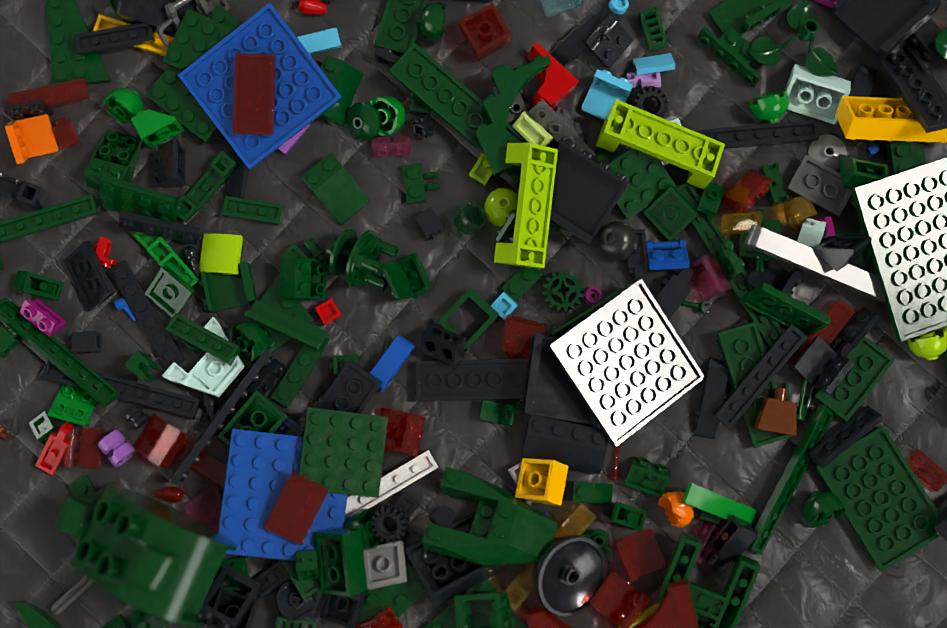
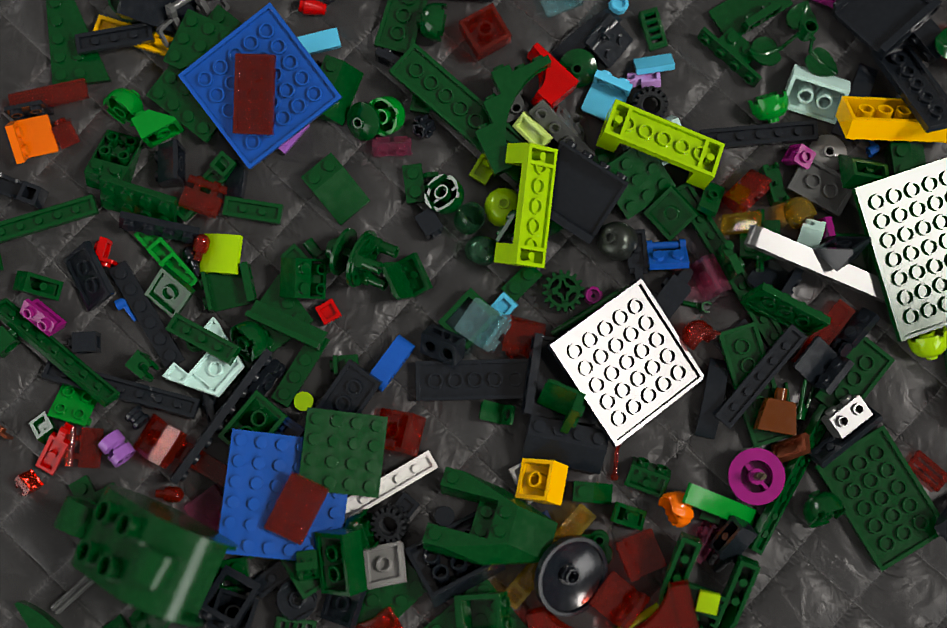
(28, 482): none -> clear red tile
(200, 246): none -> clear red cylinder
(202, 202): none -> clear red plate
(303, 400): none -> lime tile
(444, 194): none -> dark green cylinder
(475, 250): none -> clear green helmet
(483, 325): none -> clear light blue bracket
(564, 401): none -> dark green bracket
(585, 61): none -> dark green dish
(697, 331): none -> clear red hat
(707, 602): none -> lime tile
(756, 476): none -> magenta piece
(792, 447): none -> copper plate
(799, 155): none -> magenta bracket
(846, 416): none -> brick

